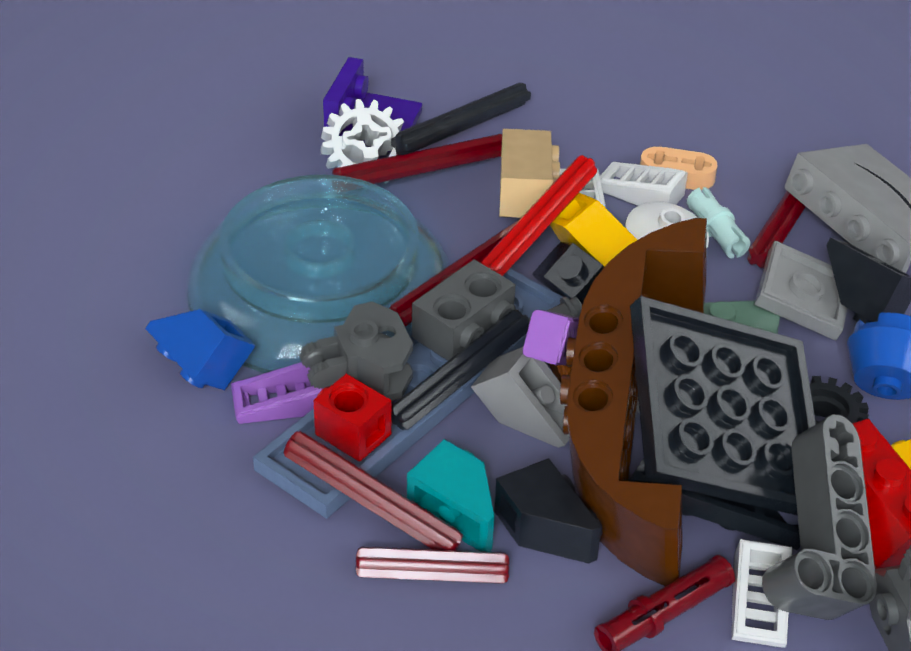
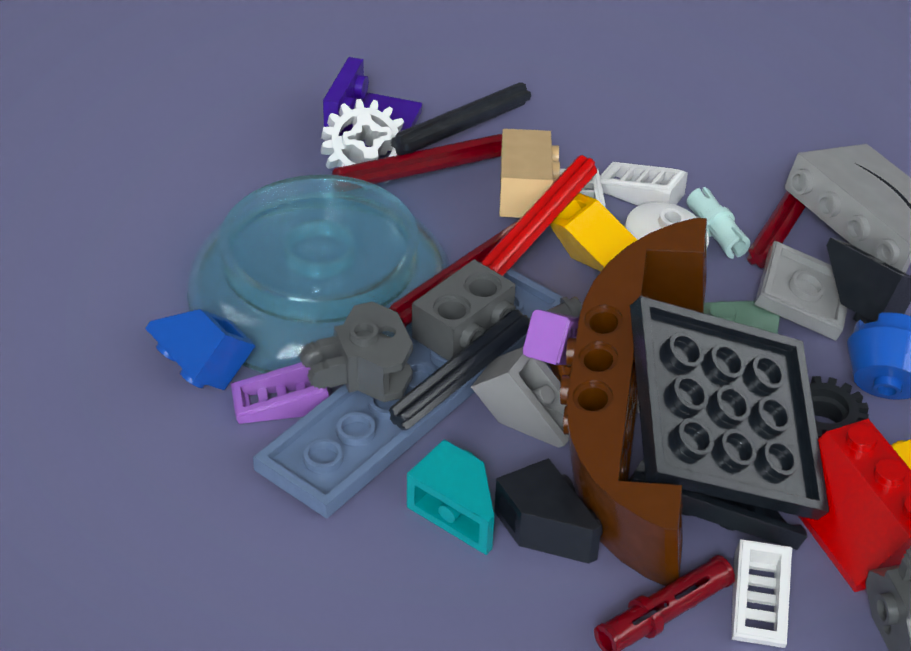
(352, 417): red brick -> none
(372, 493): axle -> none
(432, 565): axle -> none
(568, 271): black slope -> none
(698, 165): light nougat beam -> none
(836, 555): dark grey beam -> none

